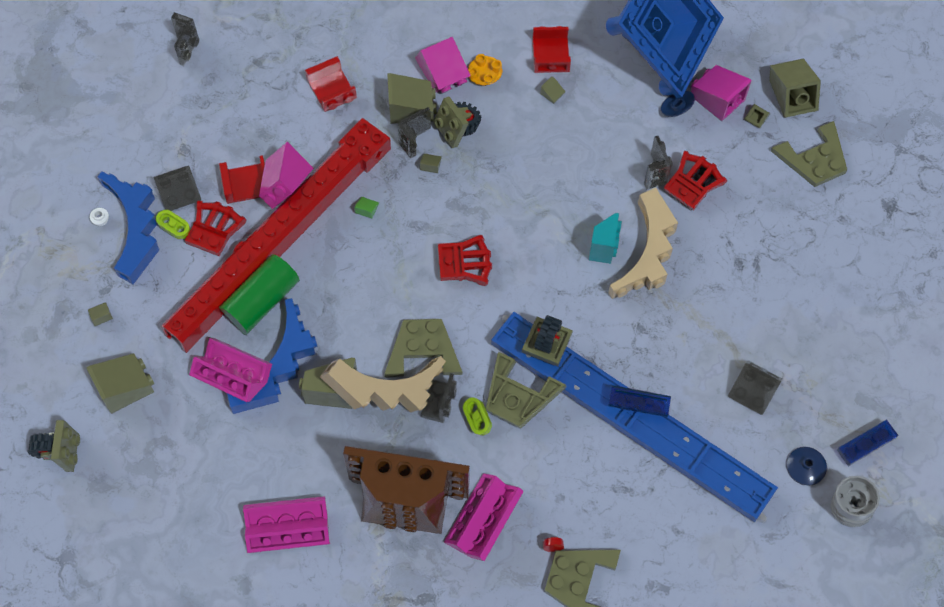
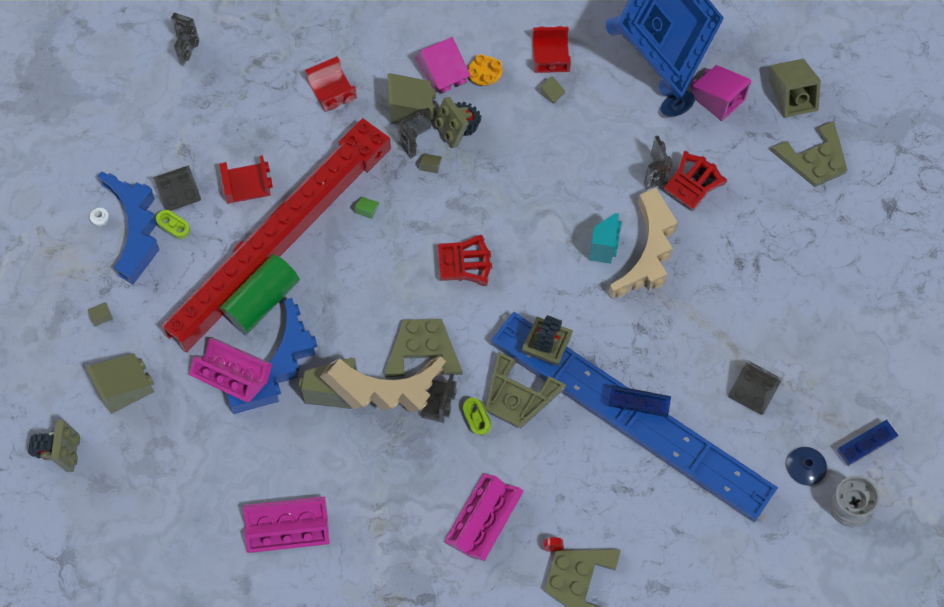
(209, 238): red plate -> none
(283, 174): dark pink slope -> none
(405, 489): reddish brown wedge -> none
(757, 116): olive slope -> none

